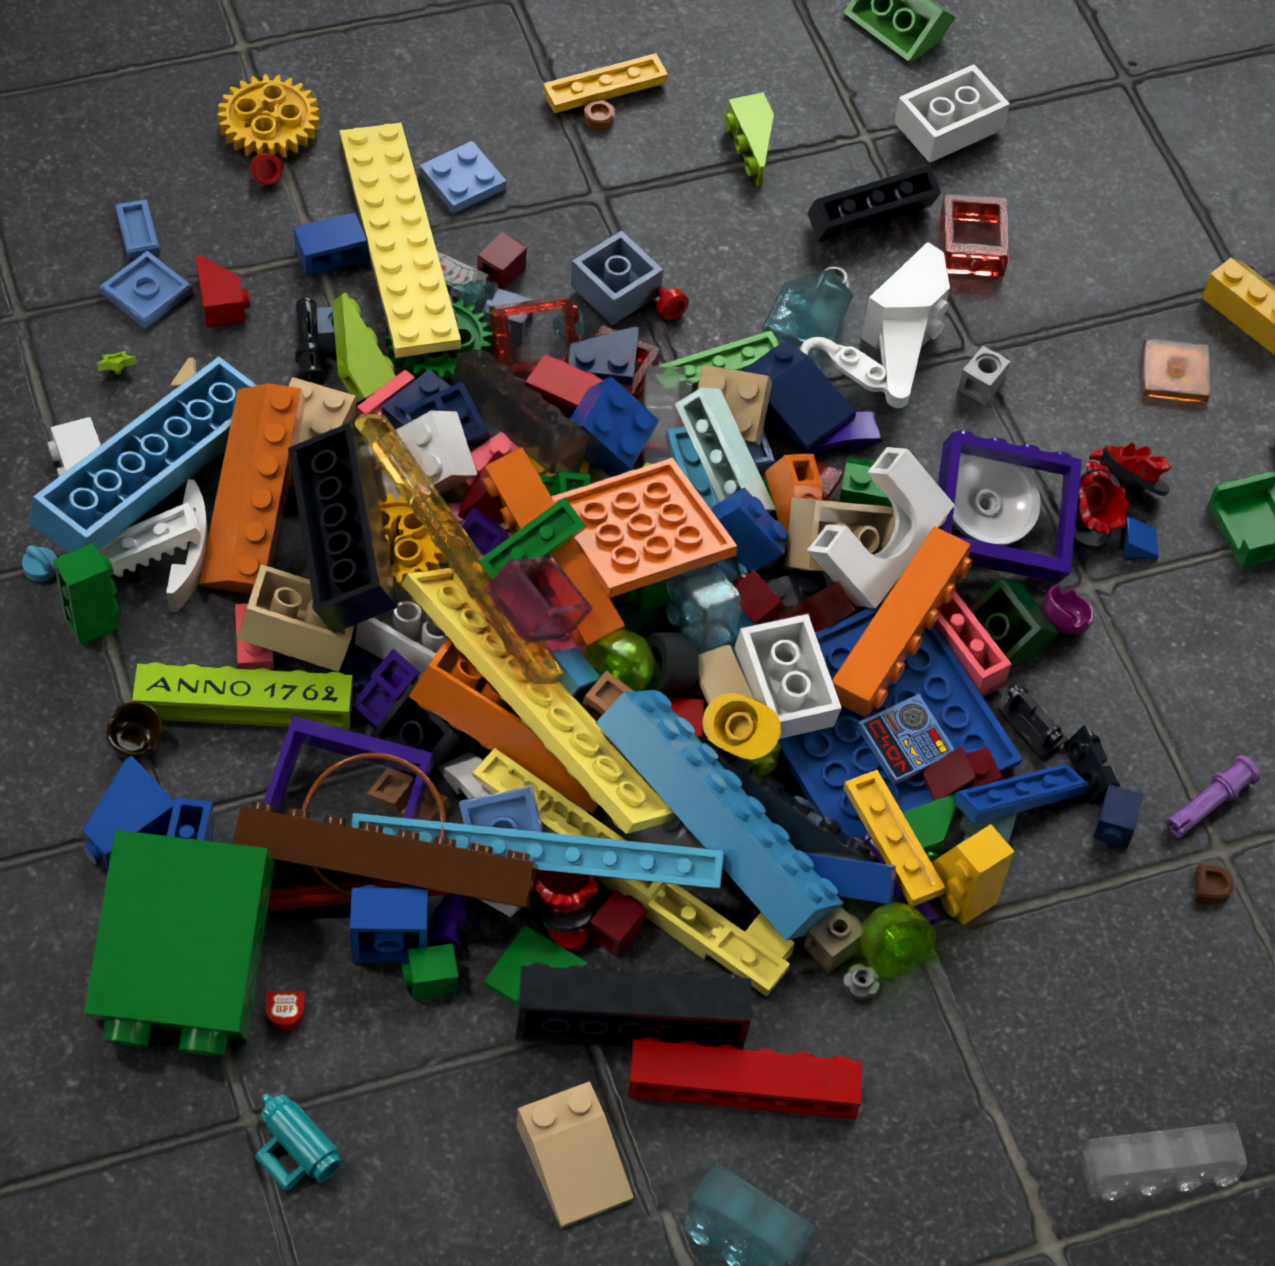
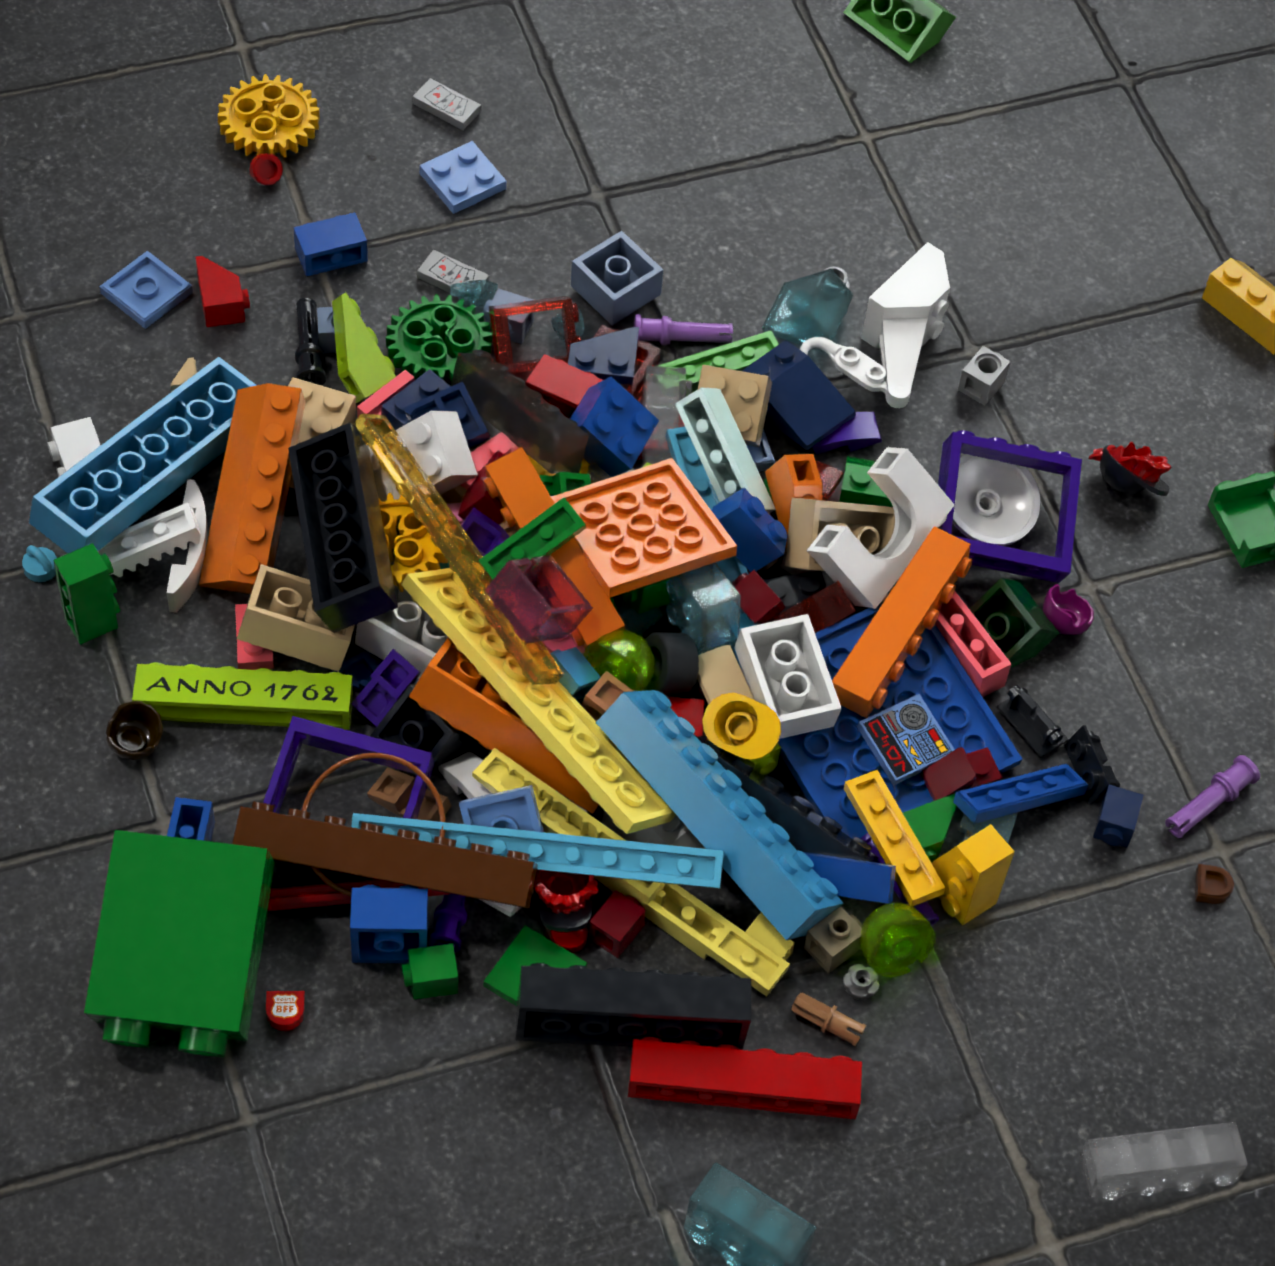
(116, 362): lime piece -> none
(130, 804): blue slope -> none
(137, 228): medium blue tile -> none
(300, 1139): teal piece -> none
(399, 241): light yellow plate -> none
(446, 104): none -> light grey tile
(502, 260): dark red brick -> none
(574, 1154): tan slope -> none
(599, 115): dark orange tile -> none
(605, 83): yellow plate -> none
(665, 330): none -> medium lavender pin
(671, 303): red tile -> none
(751, 125): lime slope -> none
(827, 1018): none -> medium nougat axle
(873, 202): black brick -> none
(951, 113): white brick -> none
(959, 256): clear red window -> none
(1099, 506): red hair -> none
(1139, 540): blue slope -> none
(1176, 370): clear orange plate -> none

